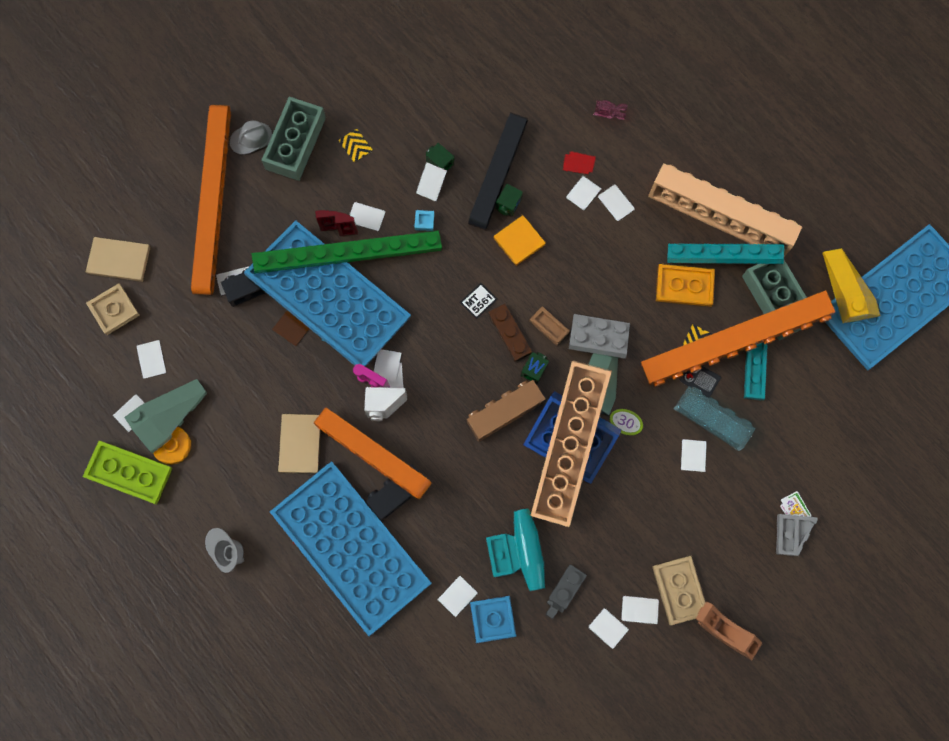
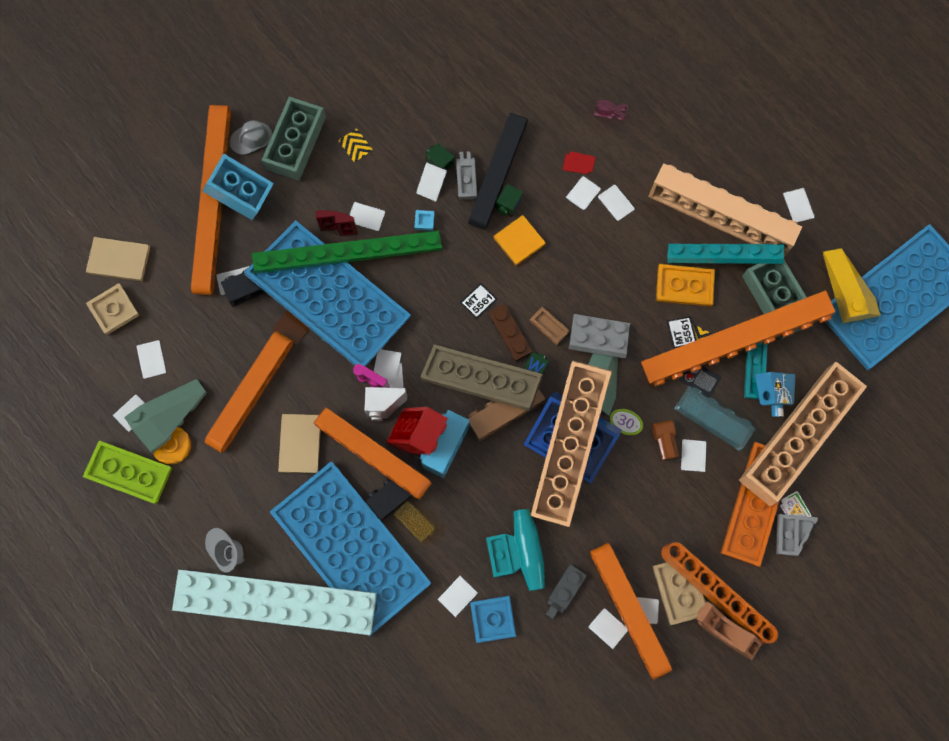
(237, 187): none -> medium azure brick
(248, 392): none -> orange beam
(275, 602): none -> light aqua plate
(414, 521): none -> clear yellow plate
(417, 430): none -> red brick
(448, 445): none -> medium azure brick
(466, 177): none -> light grey hinge
(481, 377): none -> dark tan plate
(631, 611): none -> orange beam
(665, 435): none -> dark orange piece
(681, 331): none -> sticker
(728, 596): none -> orange beam
(749, 523): none -> orange plate
(776, 391): none -> dark azure torso
(798, 205): none -> white sticker
(802, 434): none -> light nougat brick

